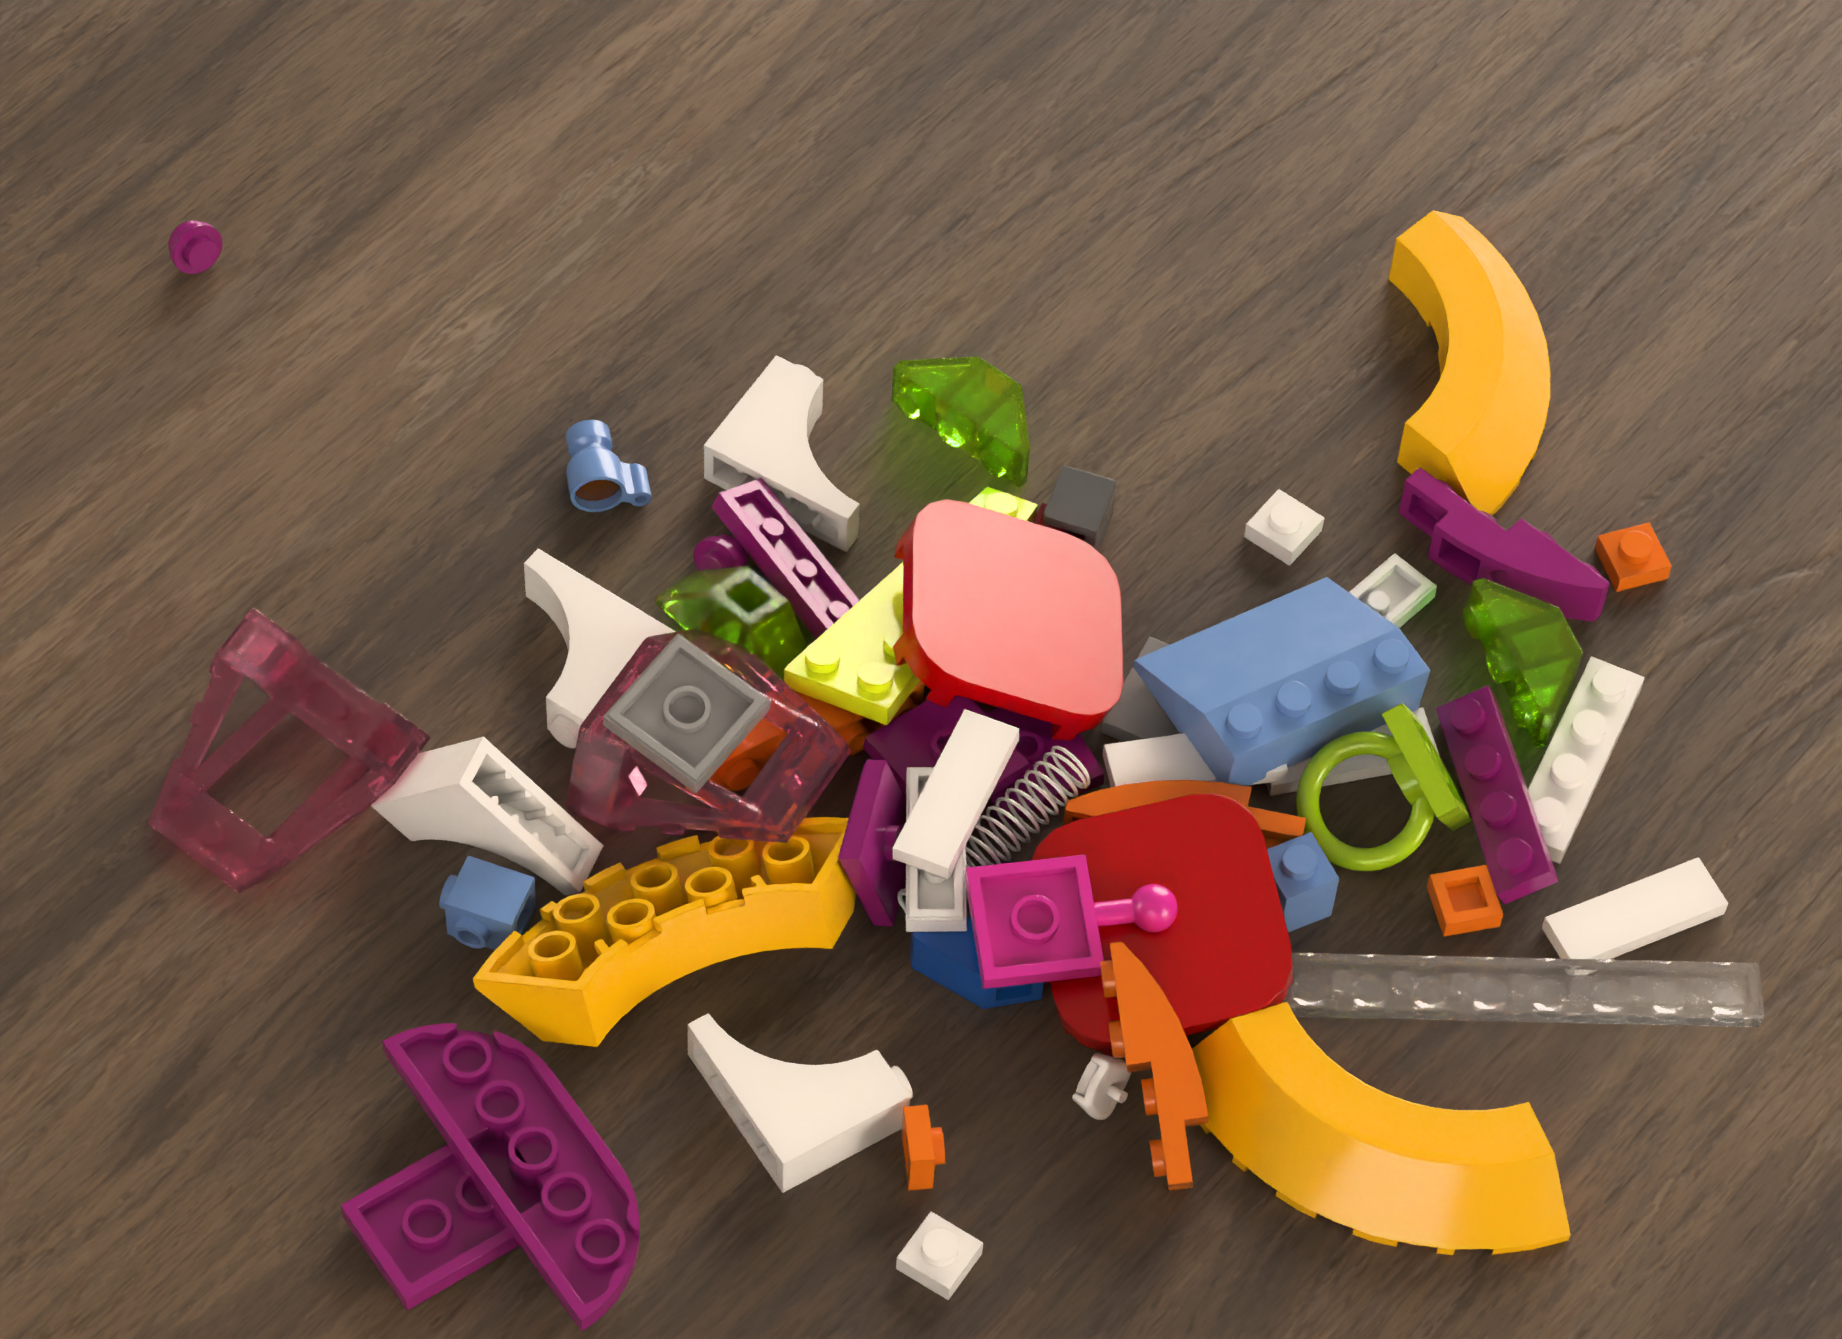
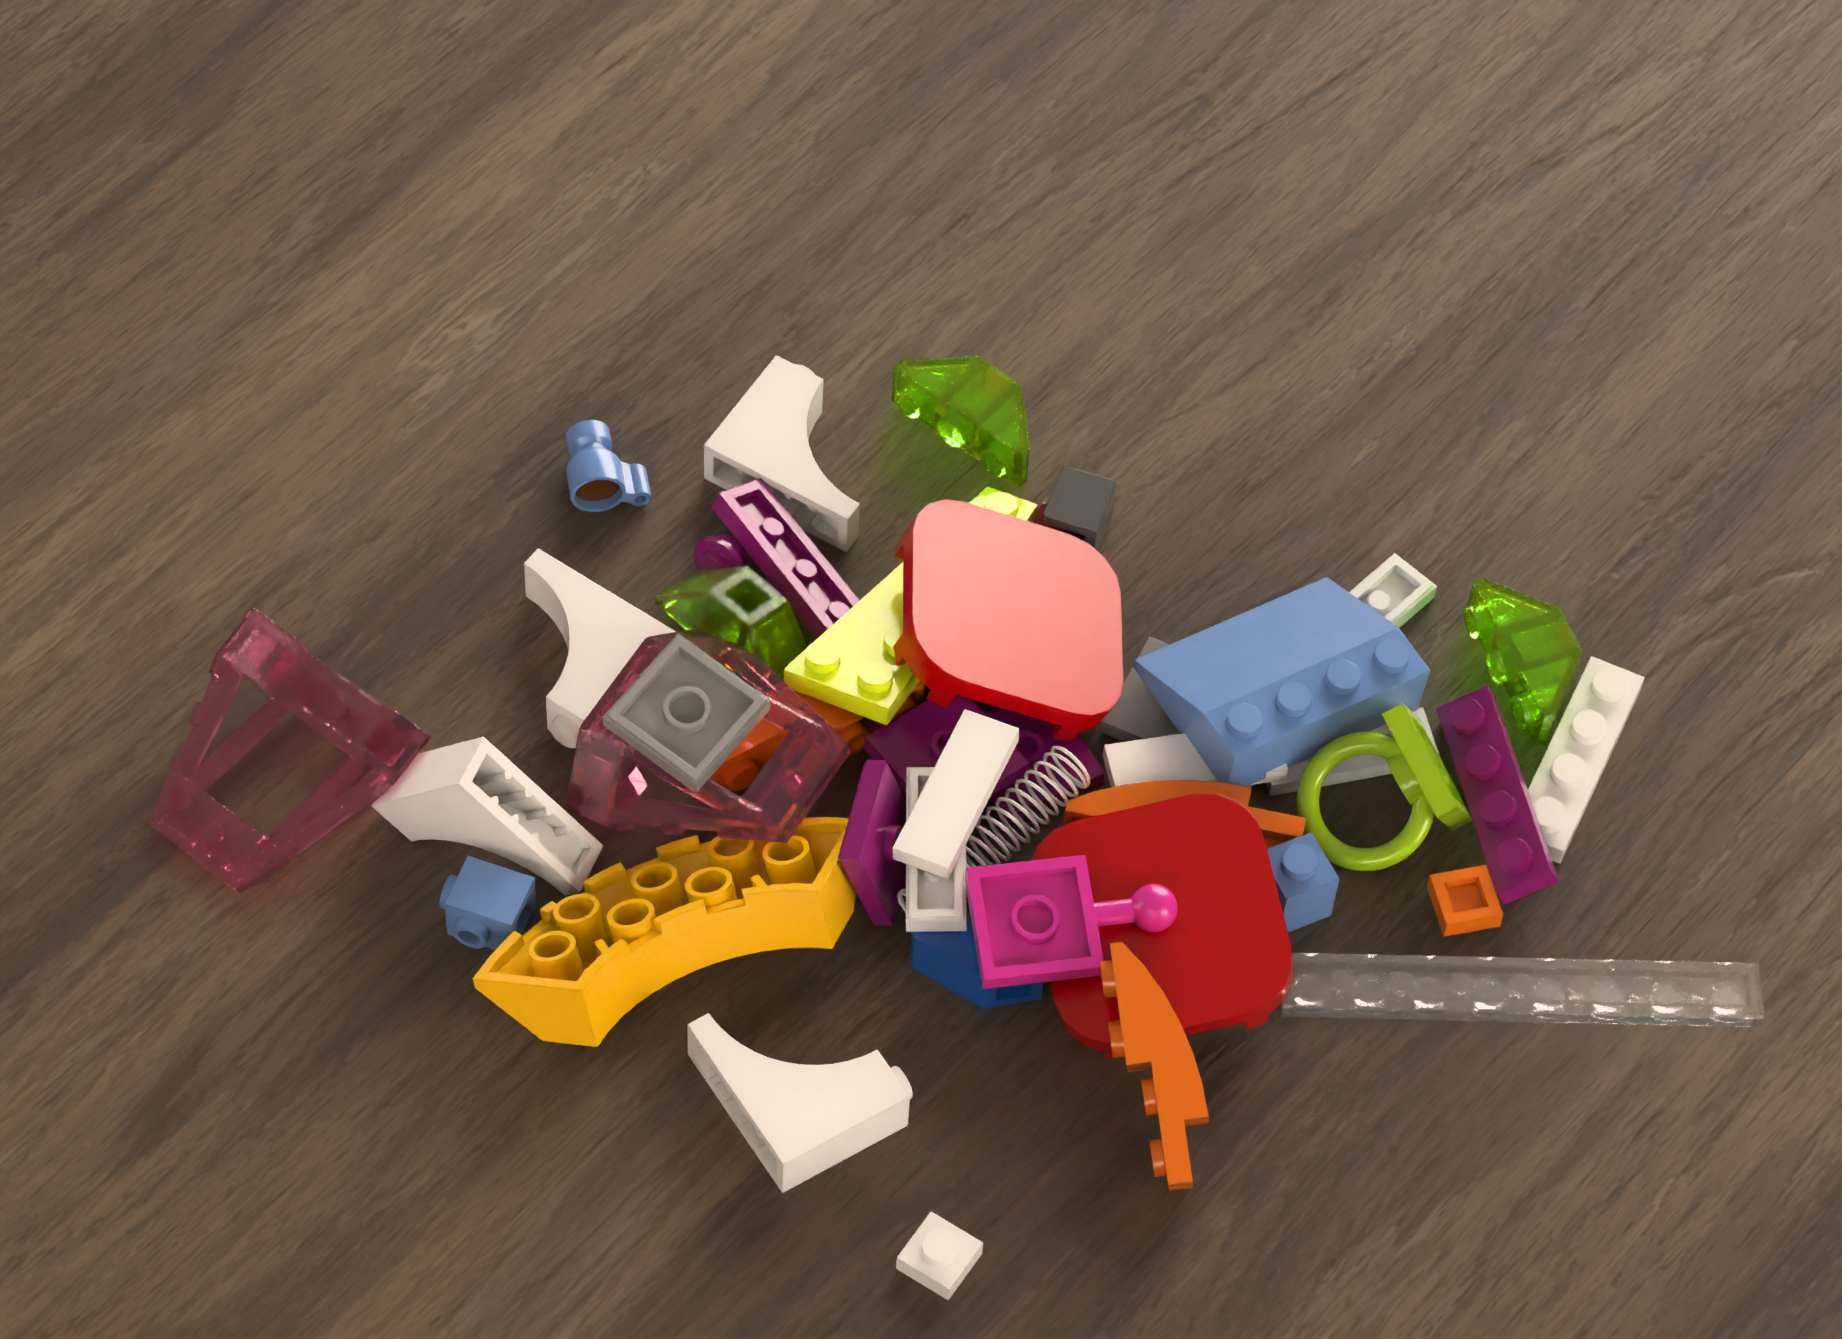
(194, 246): magenta plate -> none
(513, 1174): magenta plate -> none
(921, 1147): orange plate -> none
(1102, 1086): white piece -> none
(1284, 527): white plate -> none
(1373, 1157): yellow brick -> none
(1477, 547): magenta slope -> none
(1492, 362): yellow brick -> none
(1633, 557): orange plate -> none
(1636, 914): white tile -> none

